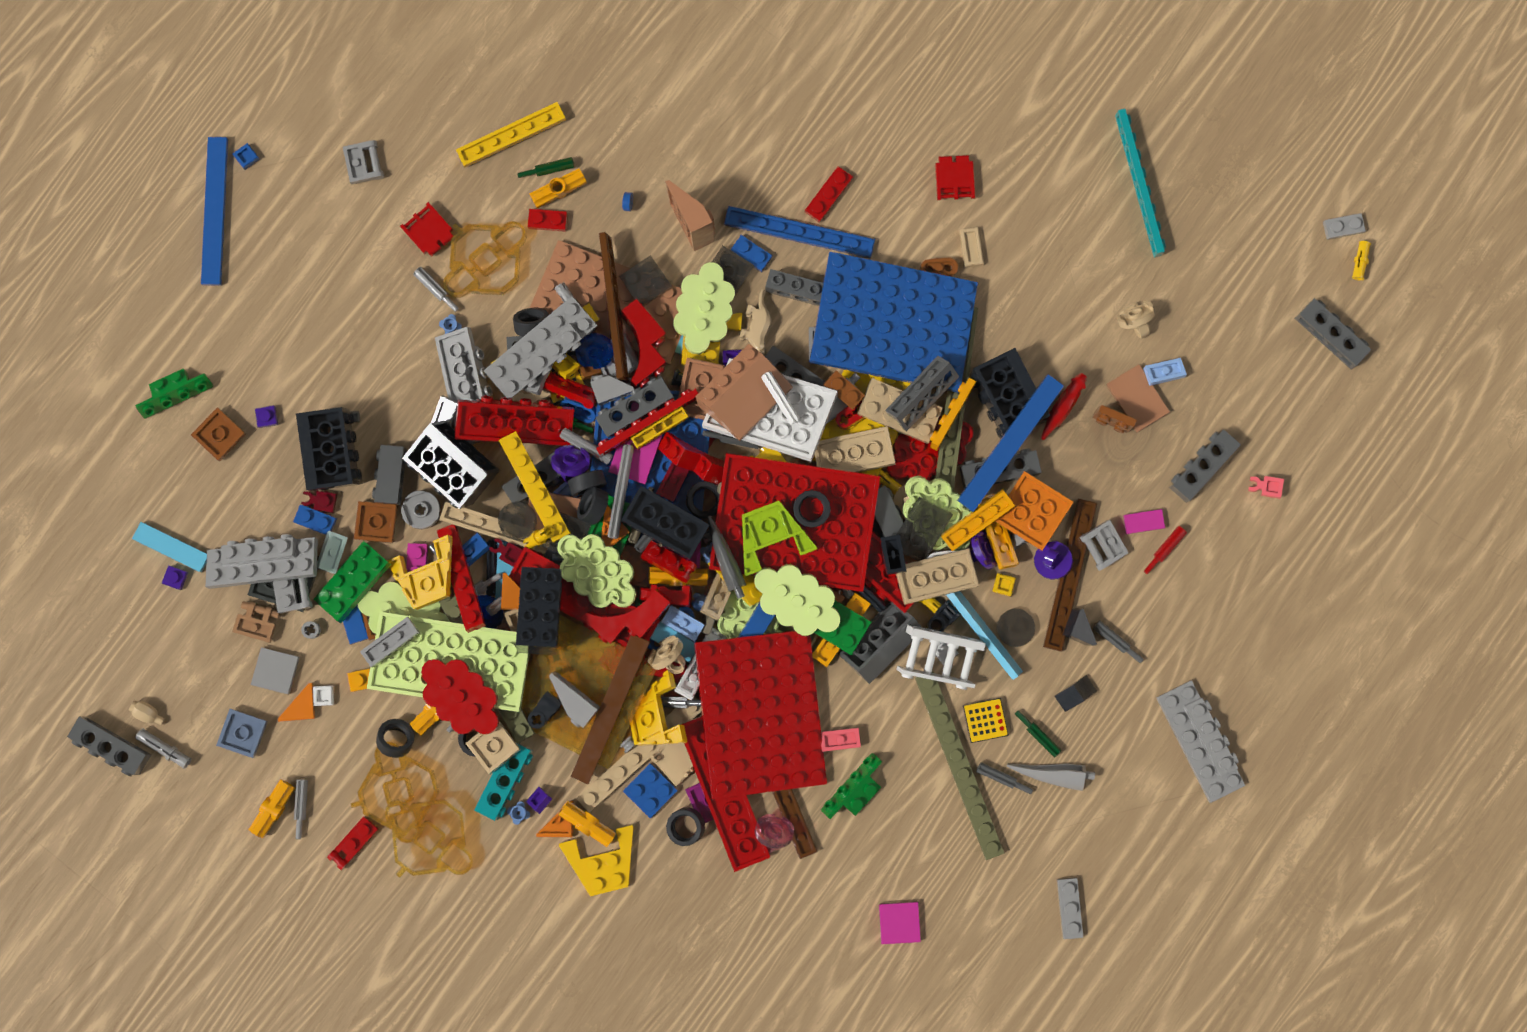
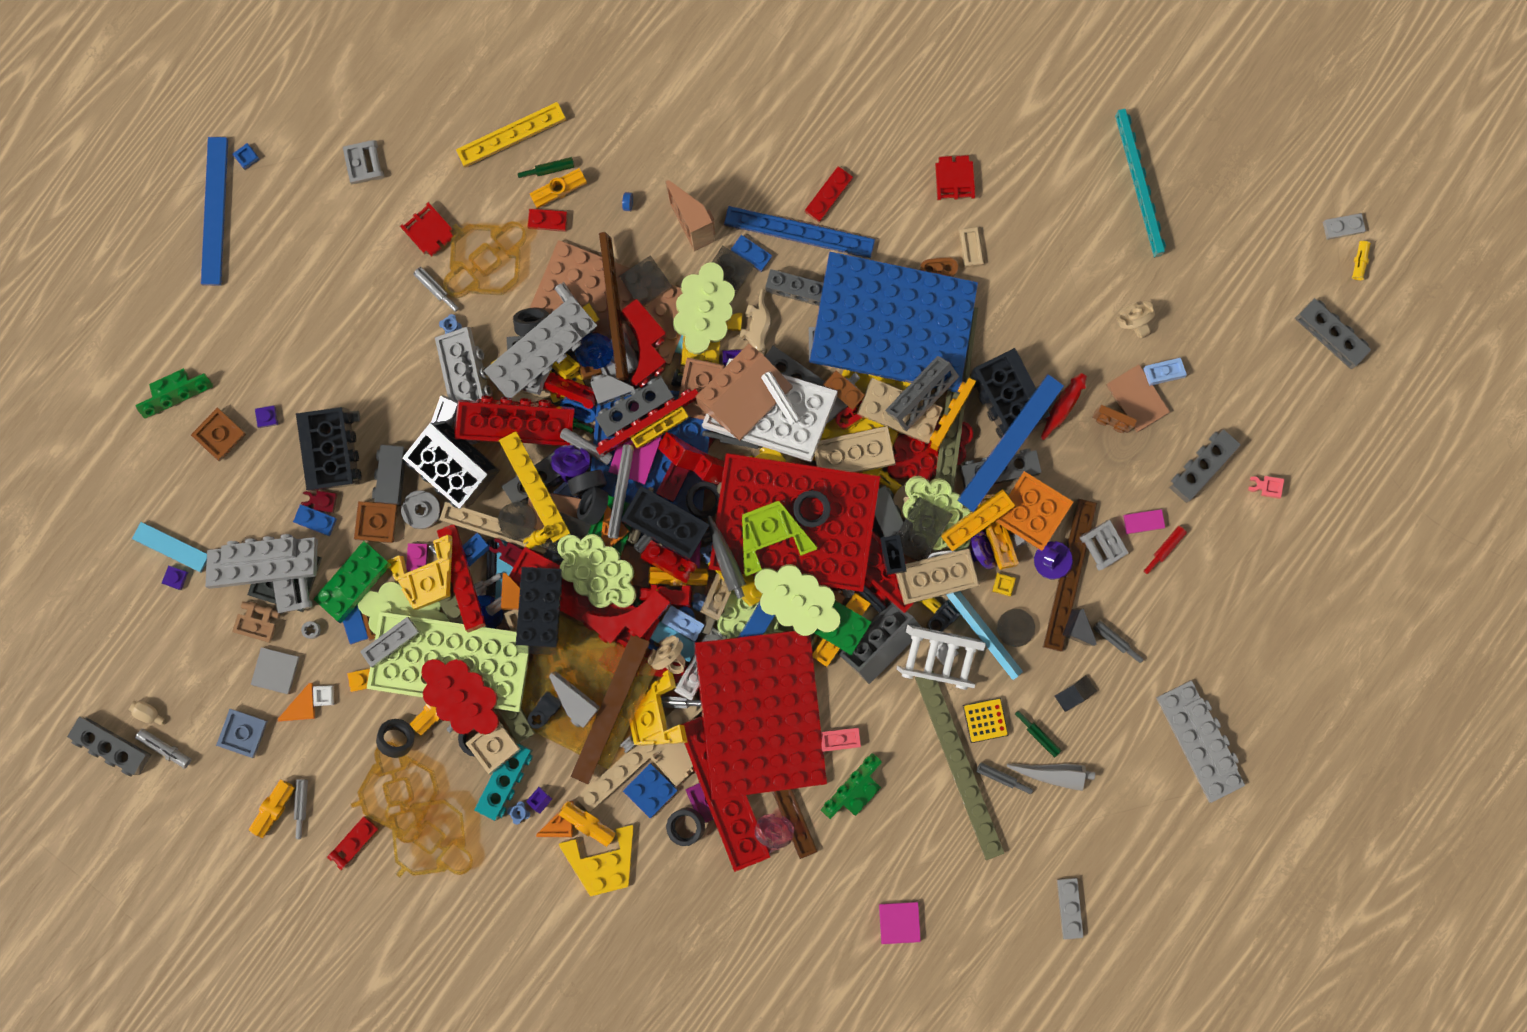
(331, 552): light aqua plate -> none

